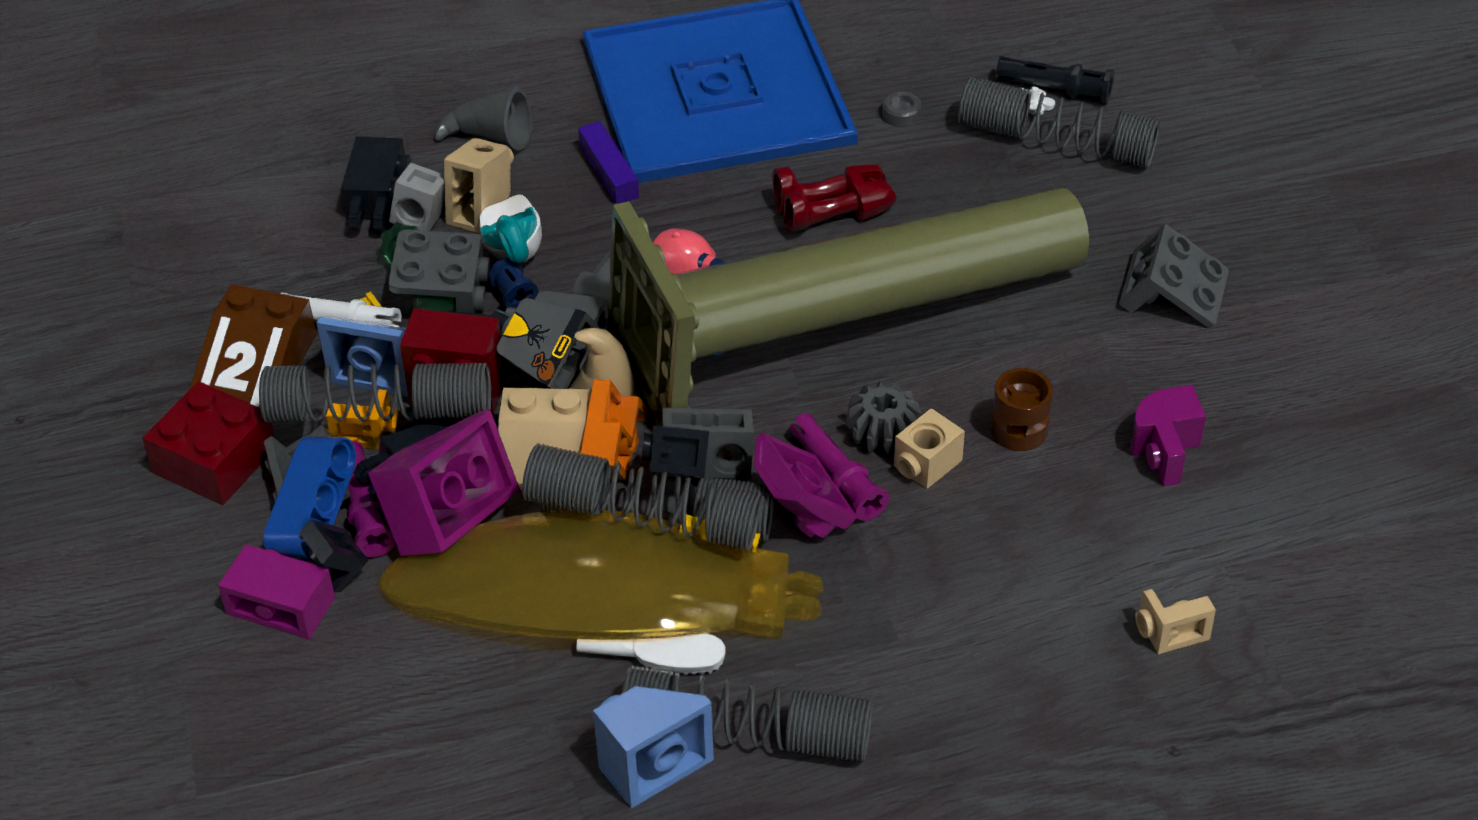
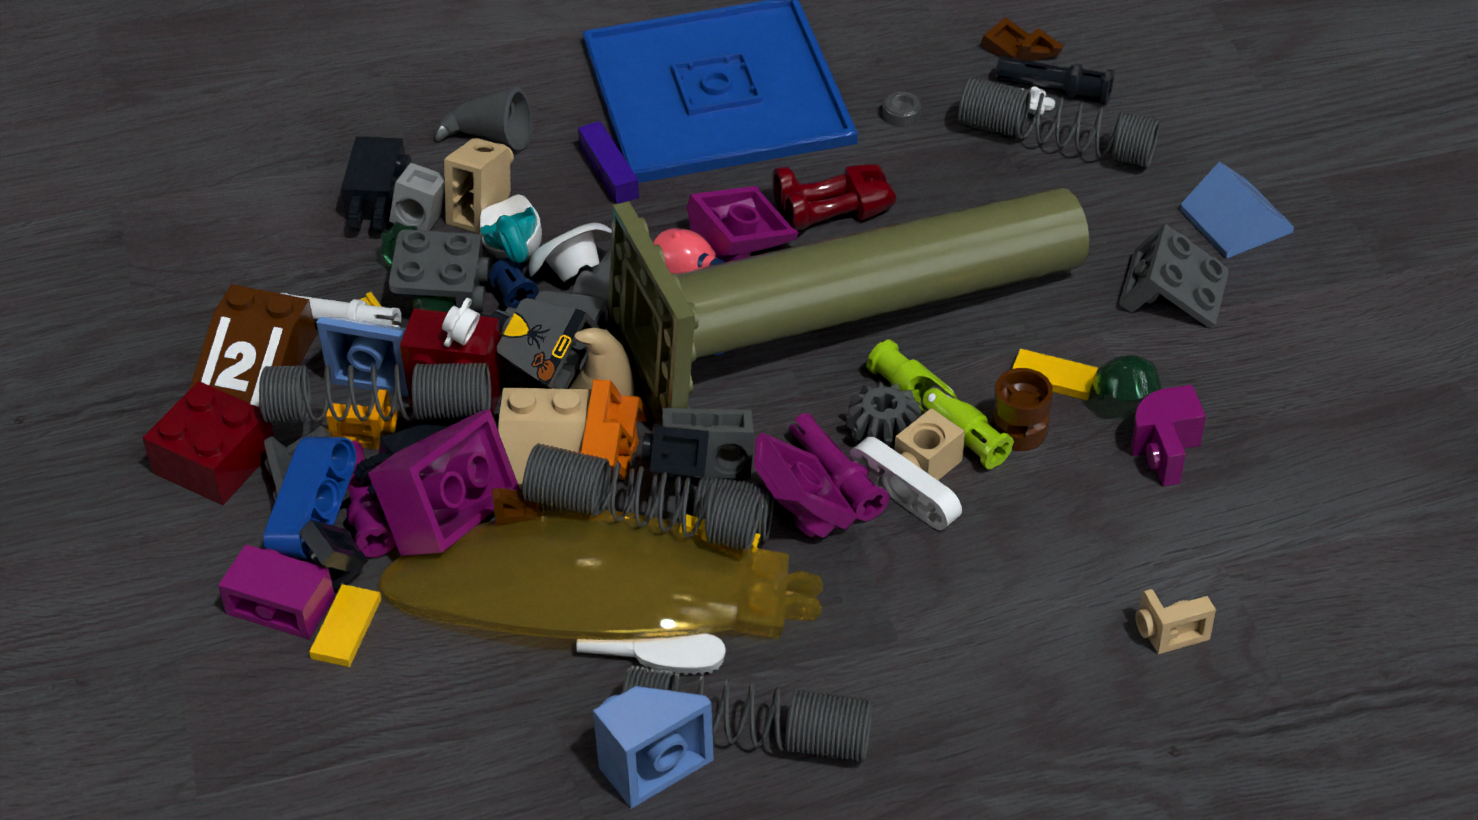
(345, 625): none -> yellow piece
(460, 323): none -> white plate
(511, 506): none -> reddish brown slope
(571, 251): none -> white hat
(737, 222): none -> magenta slope
(908, 483): none -> white beam
(914, 376): none -> lime piece
(1013, 42): none -> reddish brown slope
(1065, 376): none -> yellow piece
(1127, 378): none -> clear green hair
(1233, 213): none -> medium blue slope

